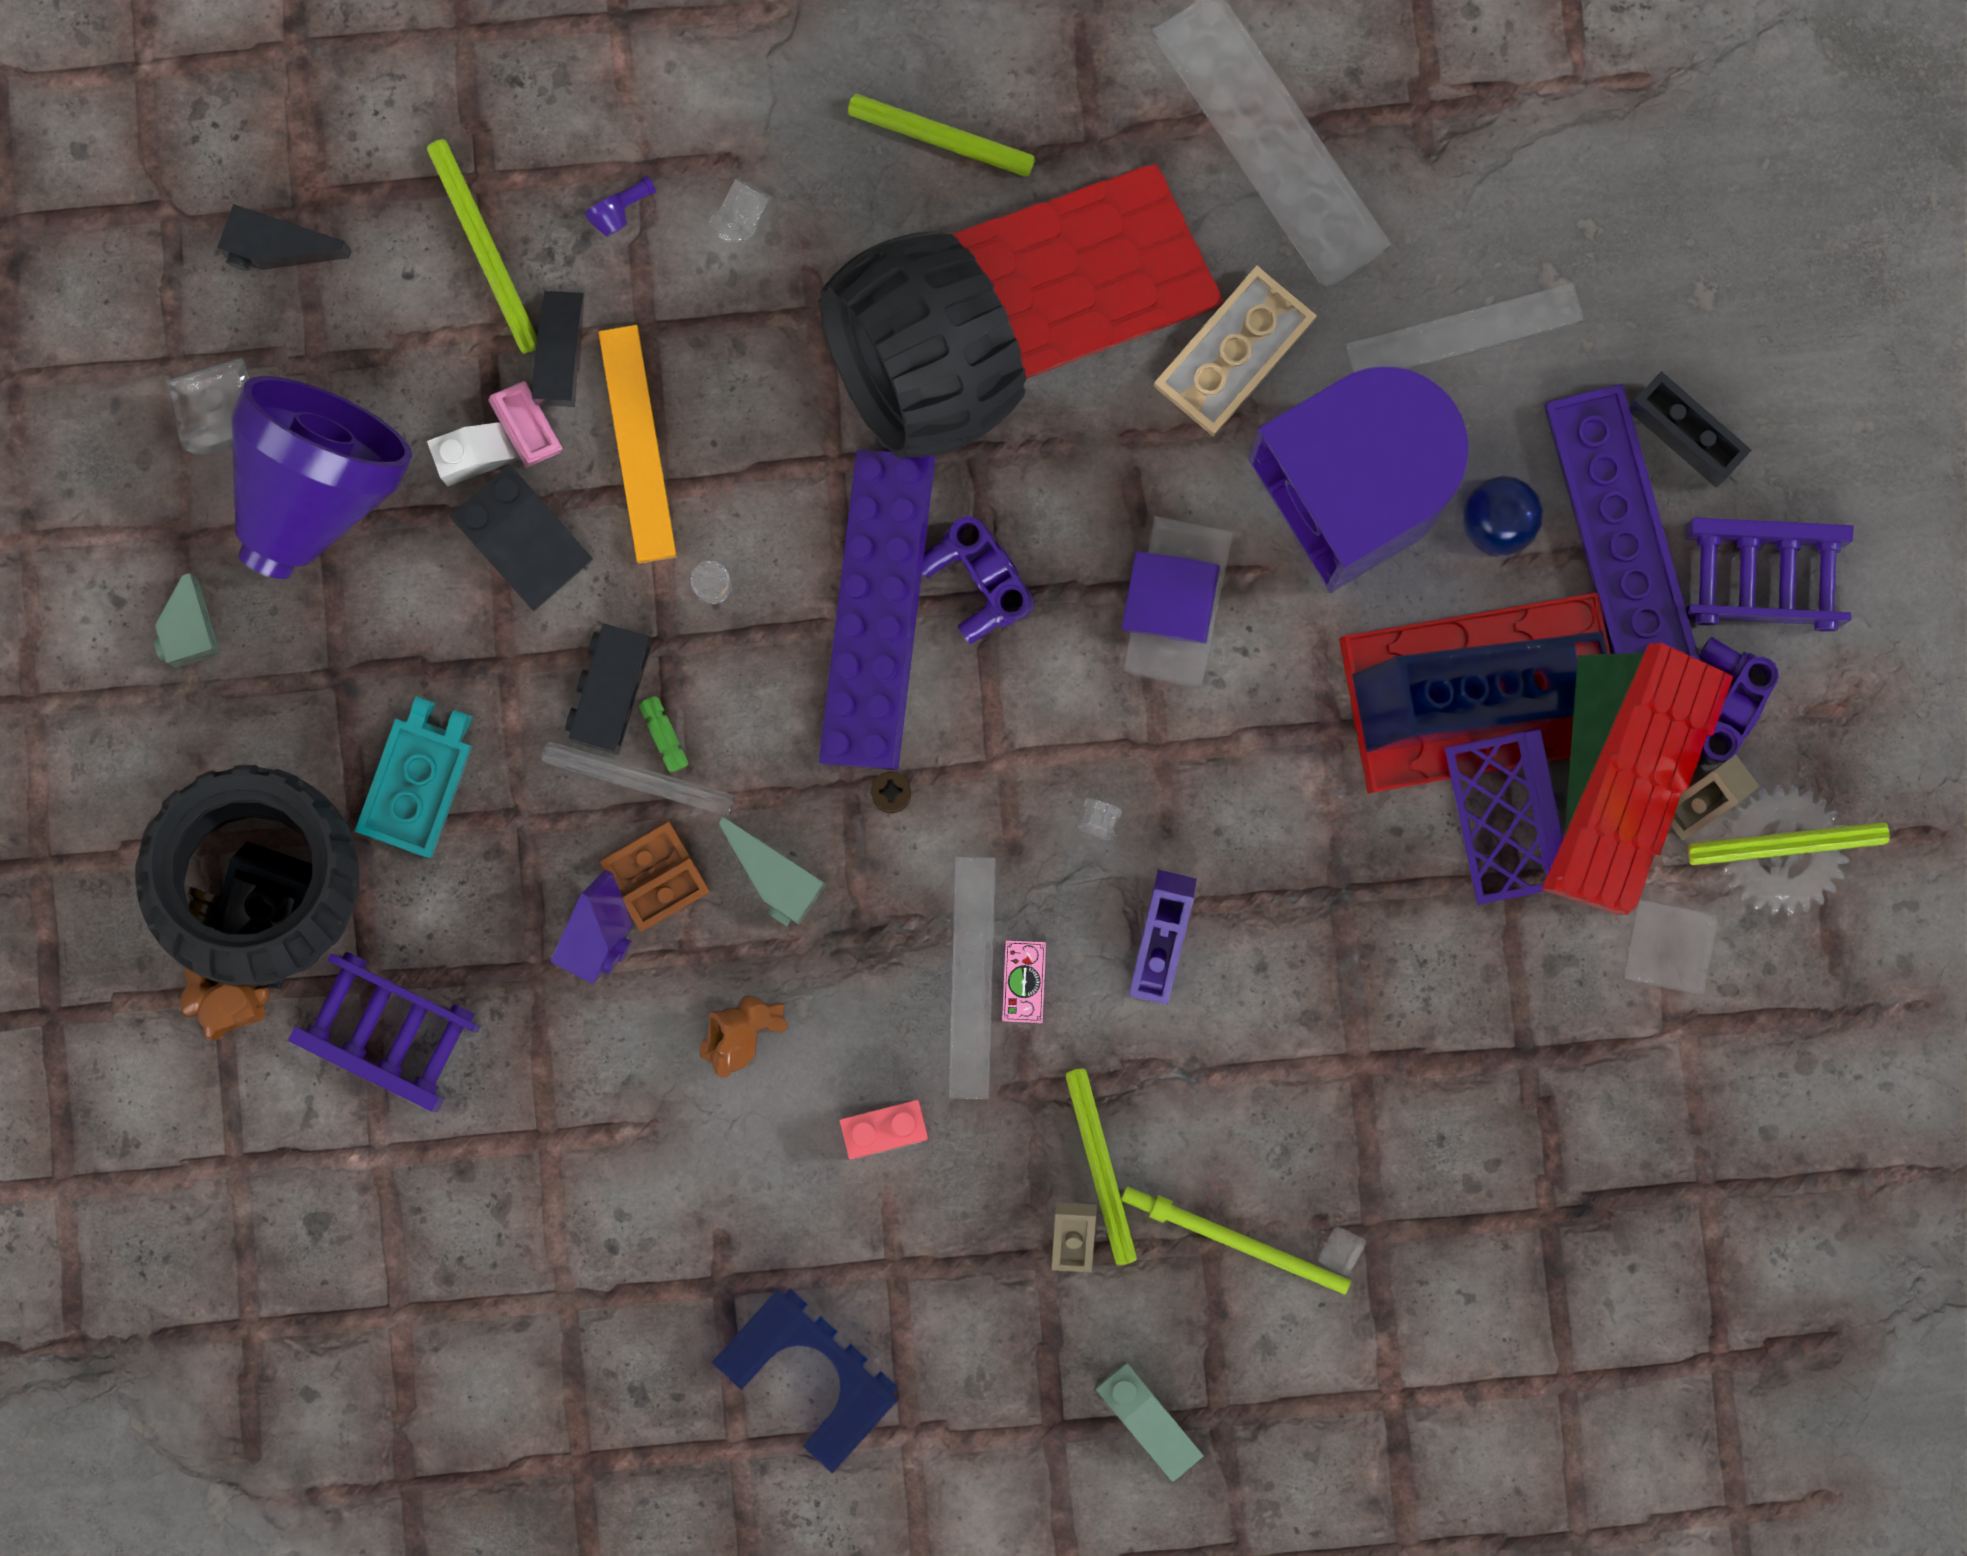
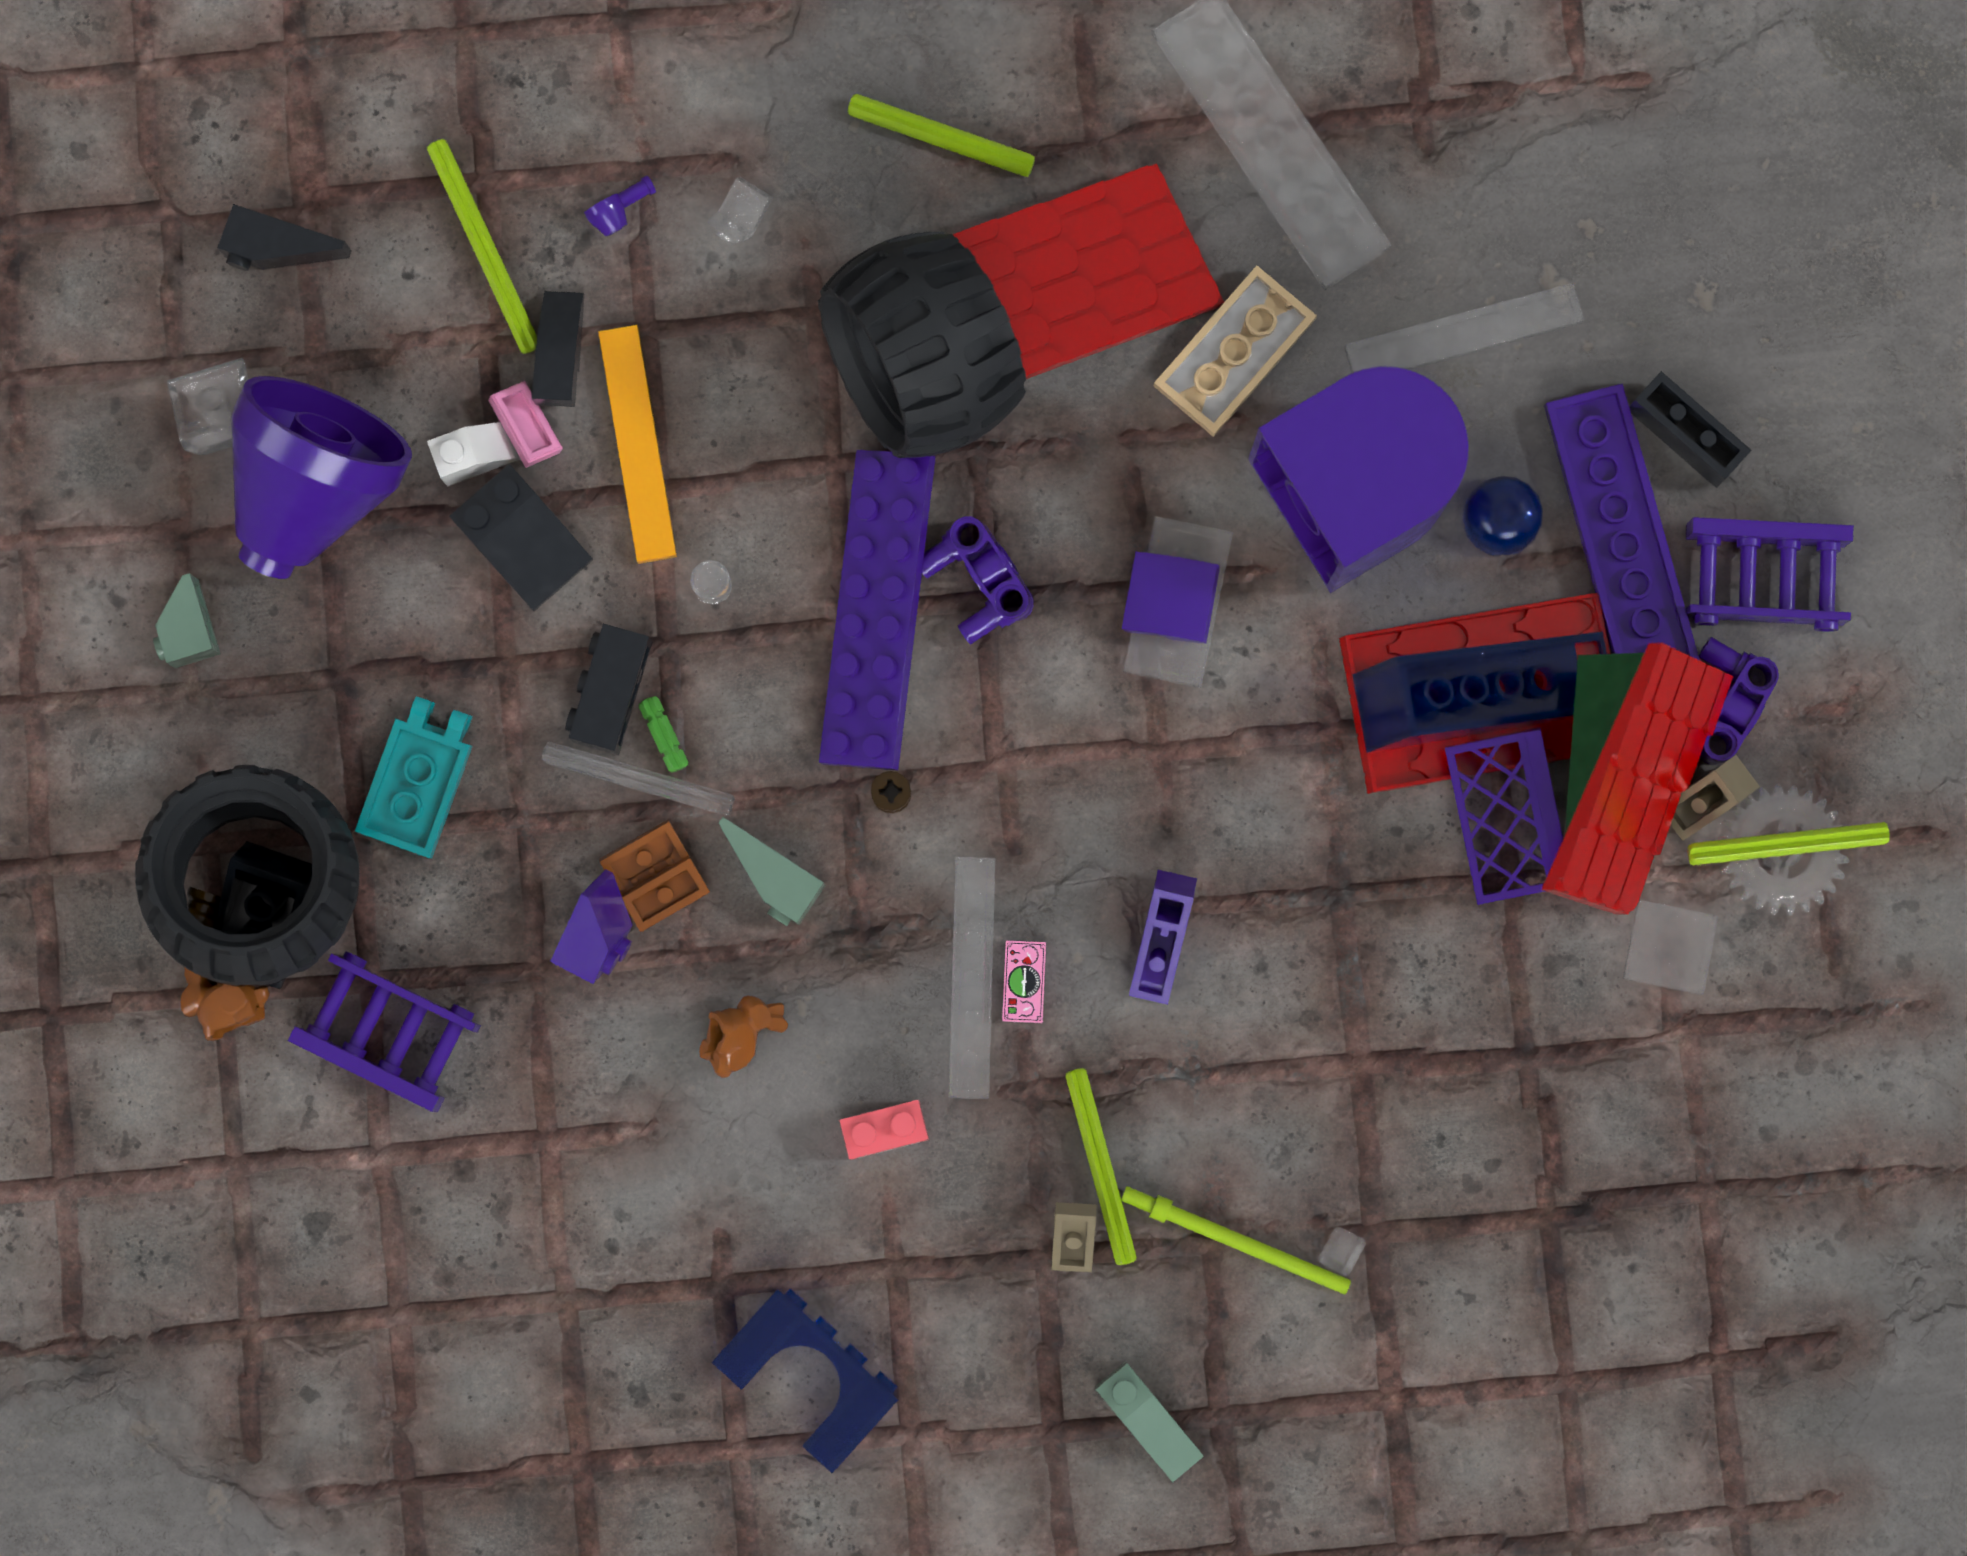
(1099, 819): clear wheel -> none

